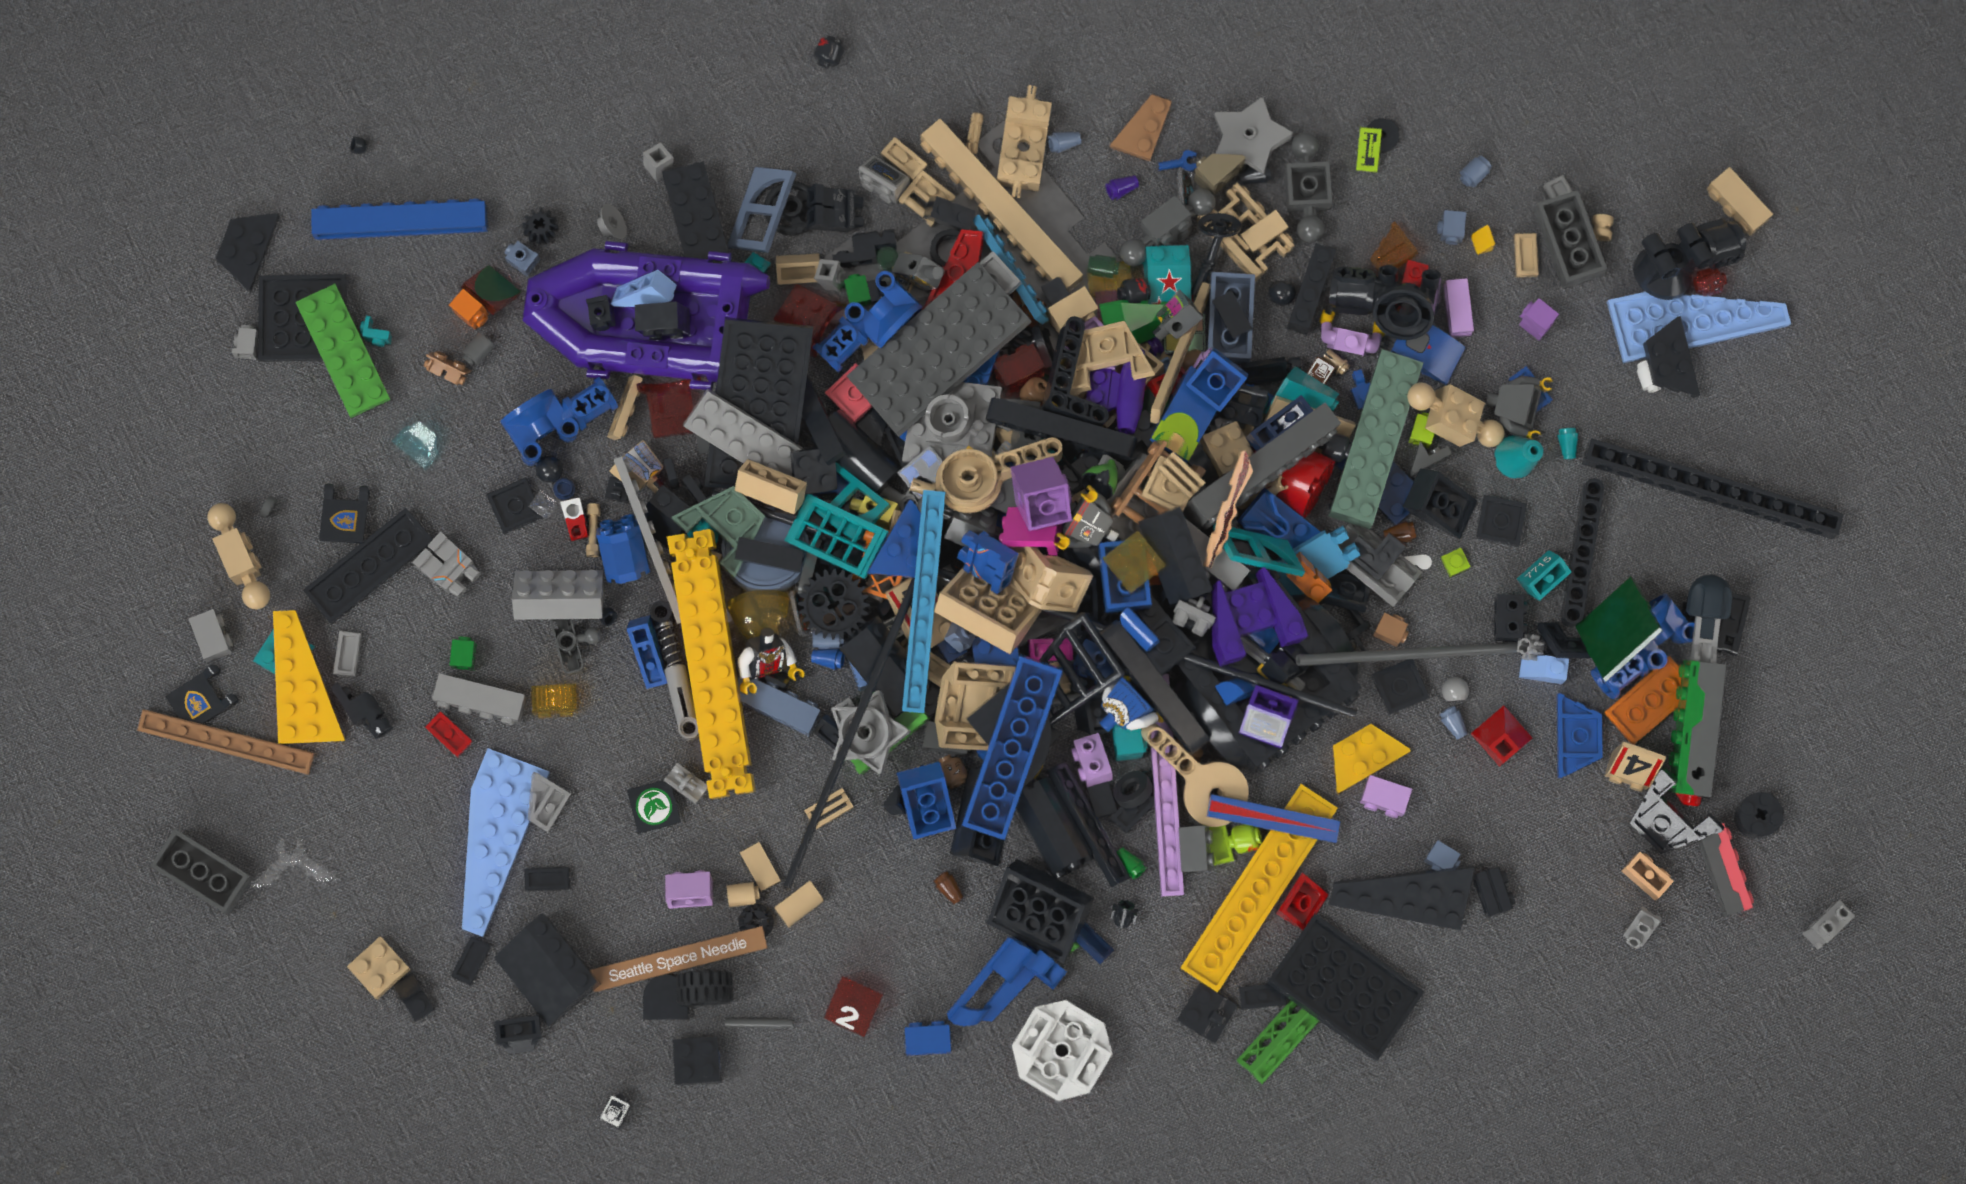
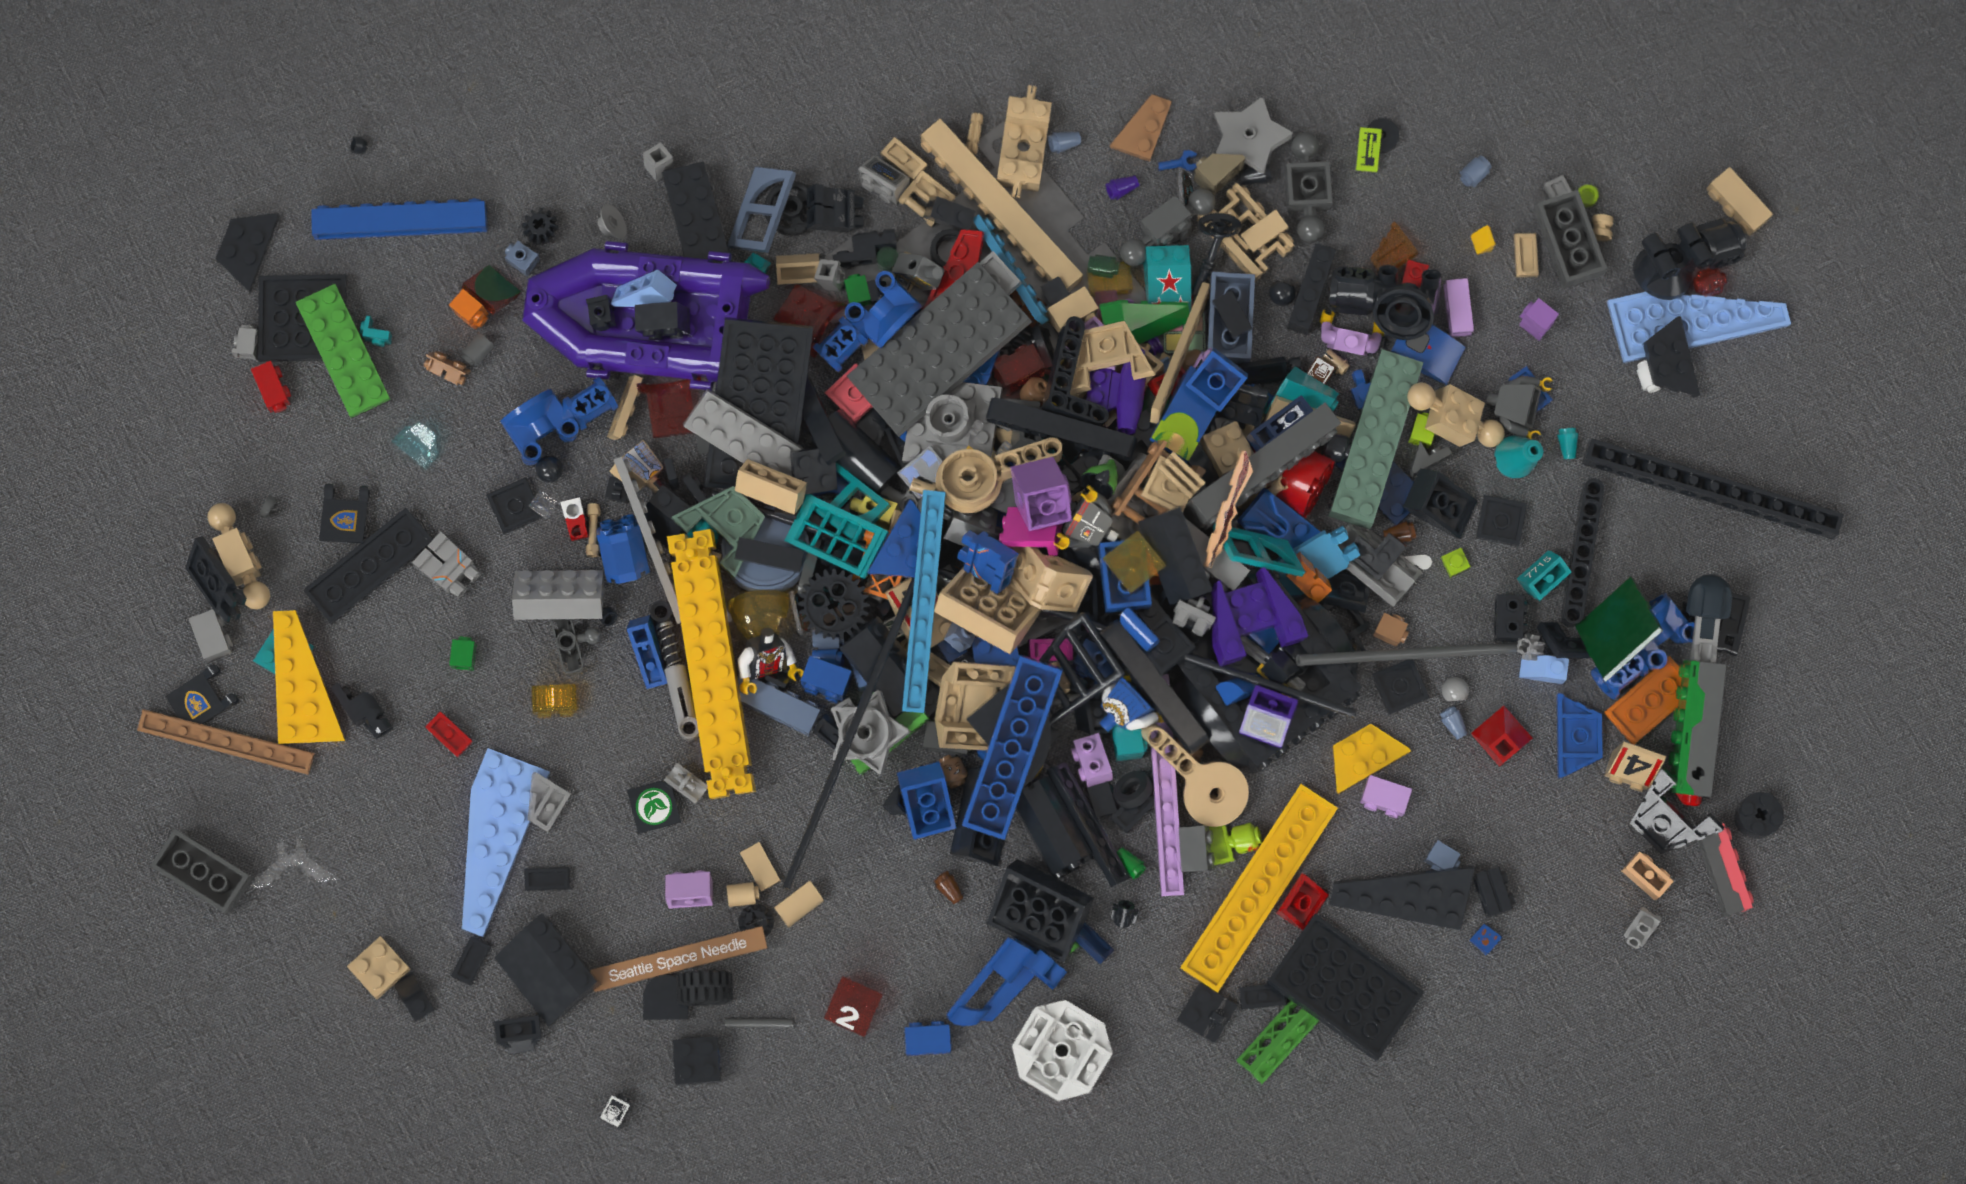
(214, 580): none -> black tile
(270, 386): none -> red brick
(347, 654): light grey tile -> none
(479, 698): light grey brick -> none
(564, 489): dark blue plate -> none
(826, 680): none -> blue brick
(829, 52): black head -> none
(845, 799): tan tile -> none
(1134, 290): black head -> none
(1177, 317): dark grey torso -> none
(1273, 818): blue tile -> none
(1452, 227): sand blue brick -> none
(1485, 939): none -> blue slope
(1589, 195): none -> lime tile
(1828, 924): light grey hips -> none

